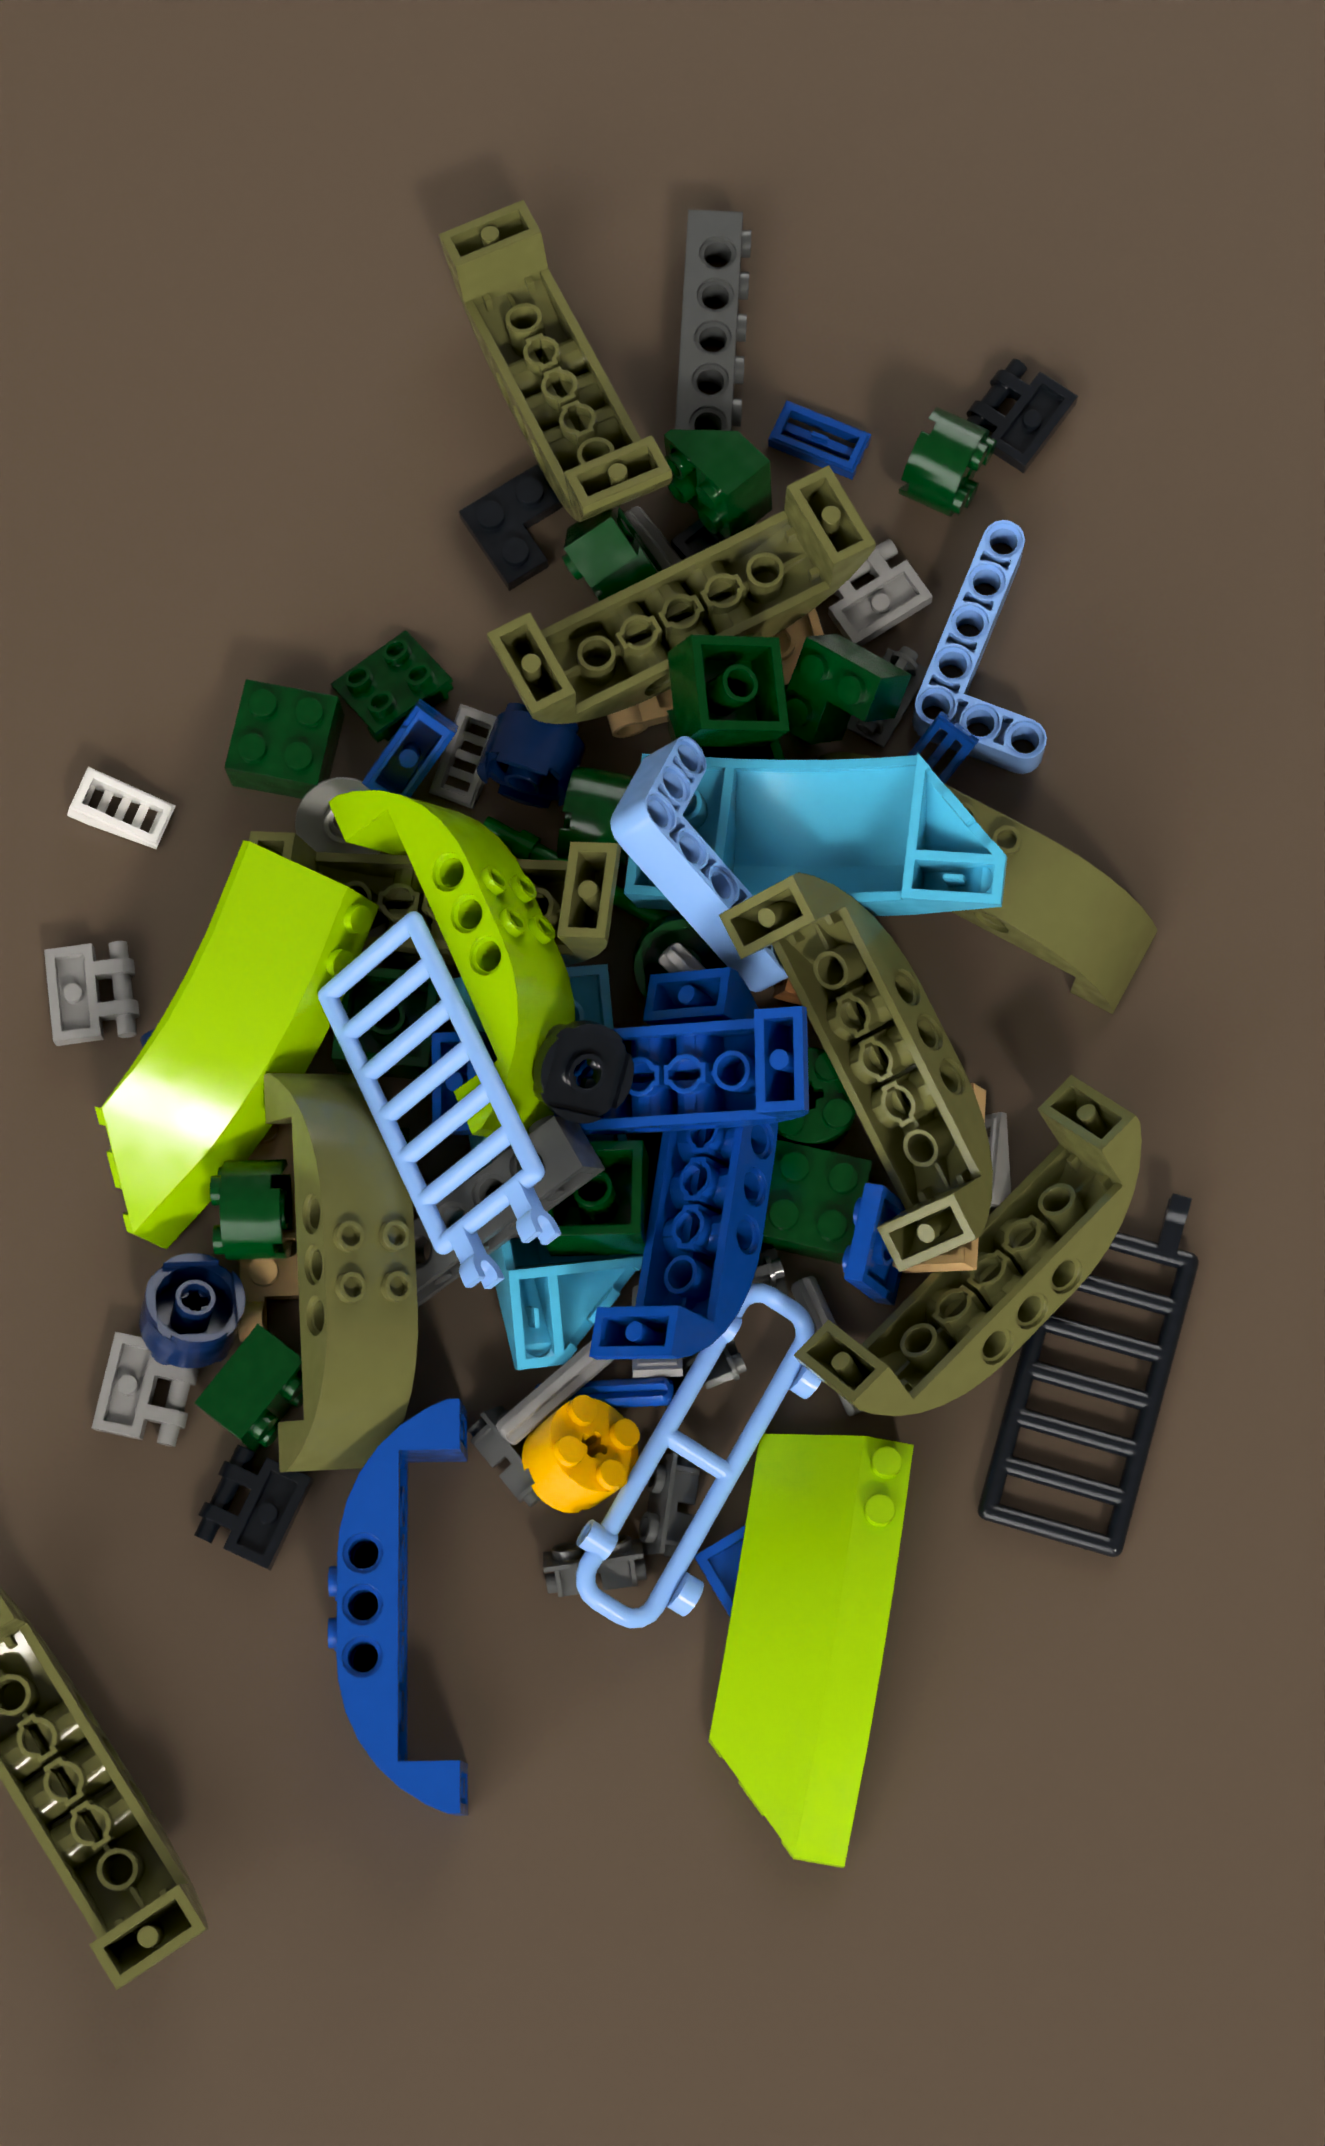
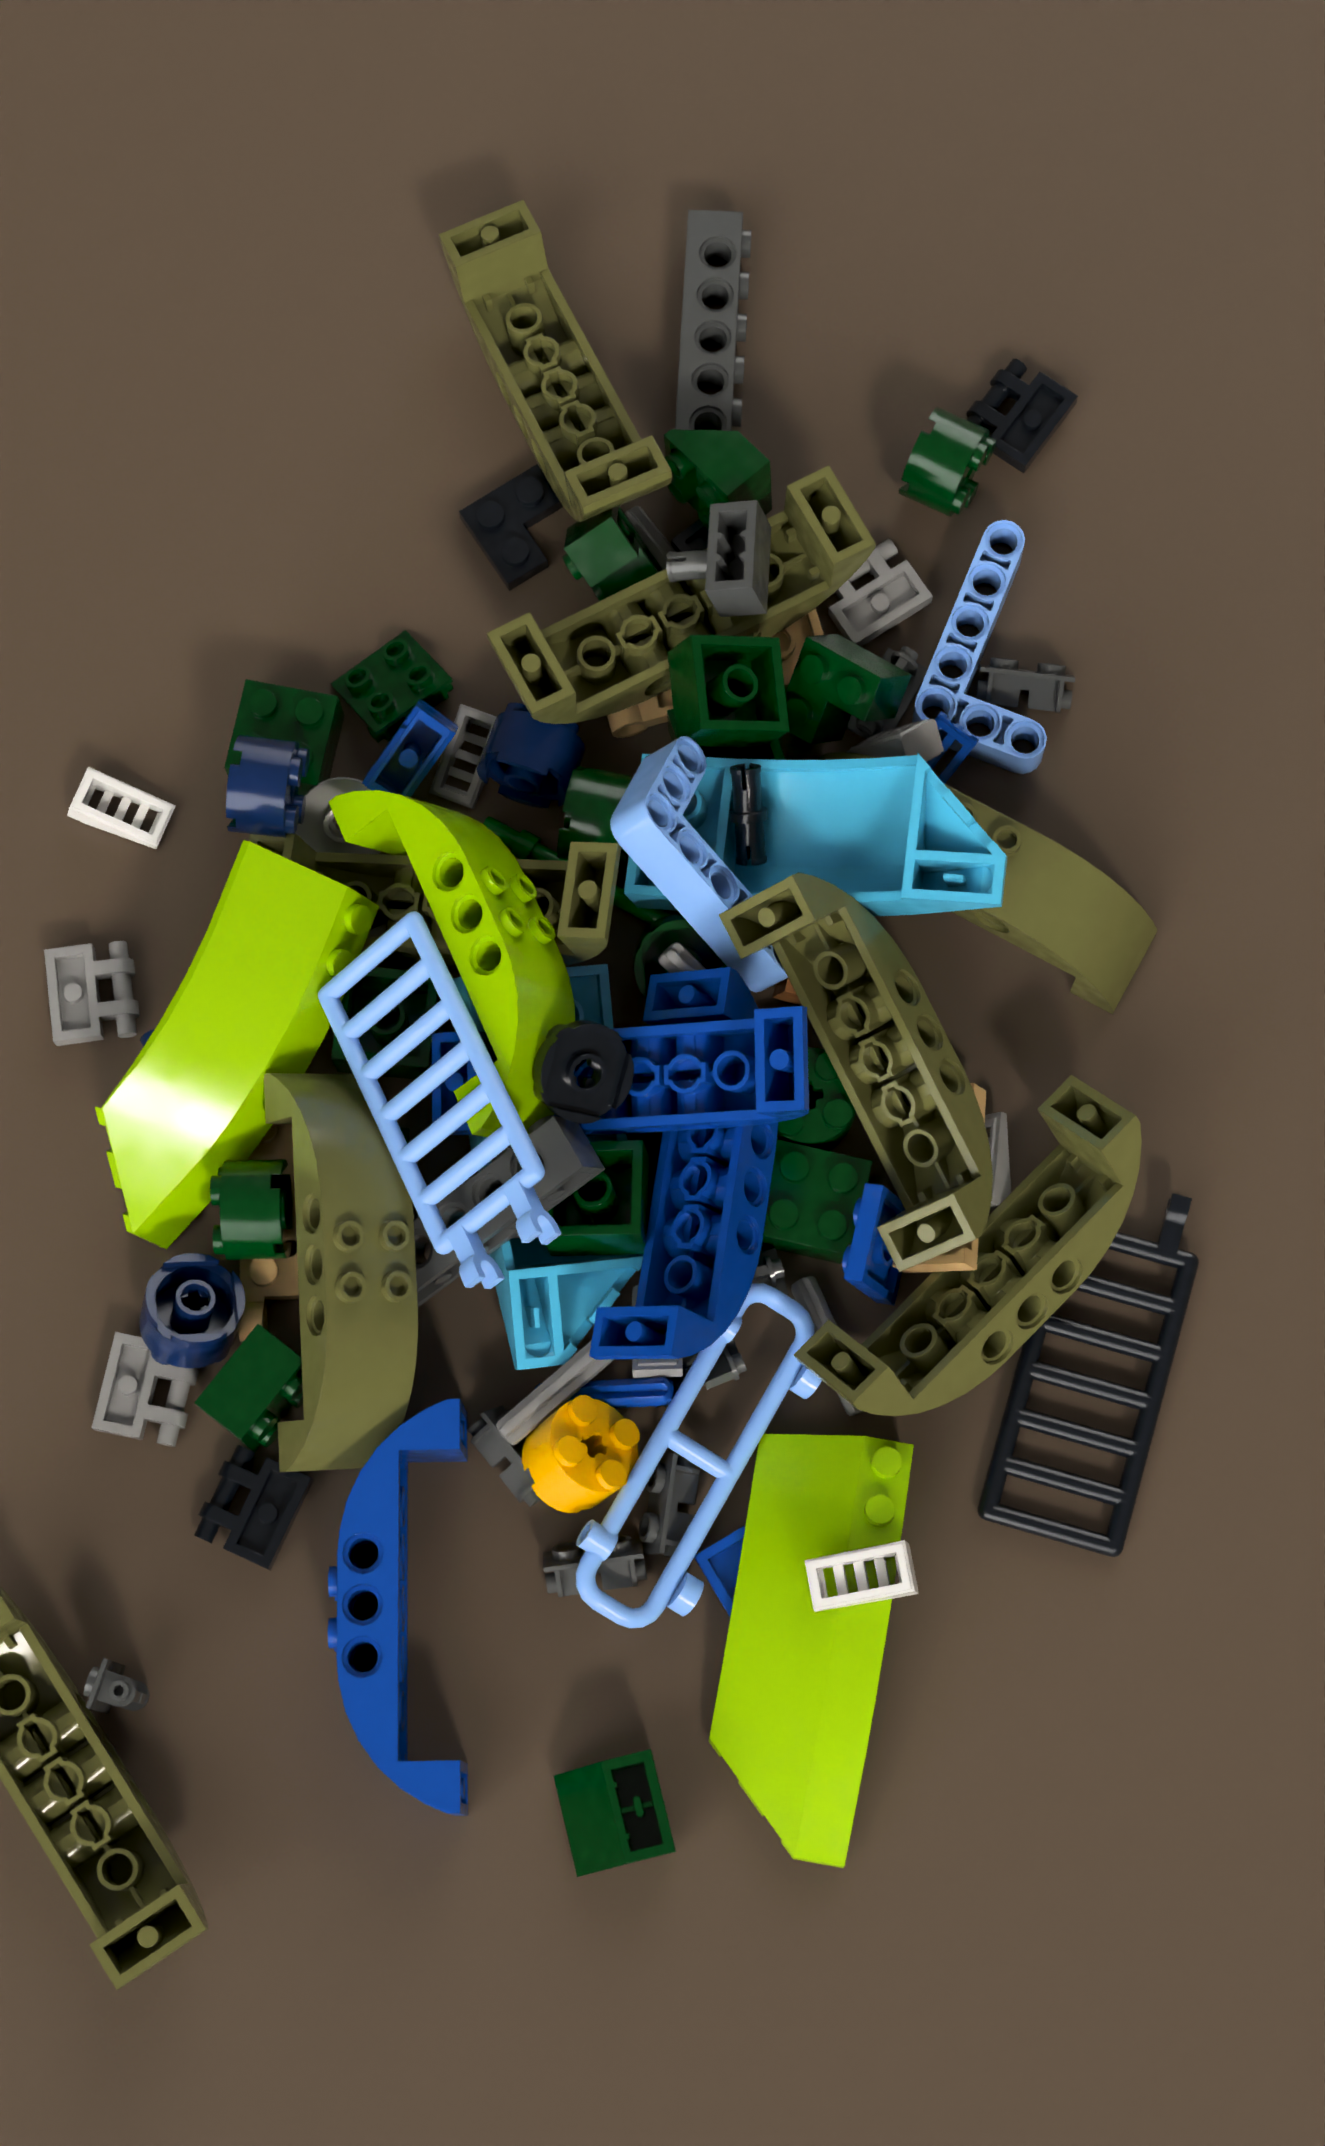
(109, 1687): none -> dark grey hinge
(265, 787): none -> dark blue brick
(614, 1813): none -> dark green slope
(734, 562): none -> dark grey brick
(748, 814): none -> black pin
(814, 455): blue tile -> none
(903, 741): none -> light grey slope
(905, 1568): none -> white slope
(1044, 685): none -> dark grey hinge

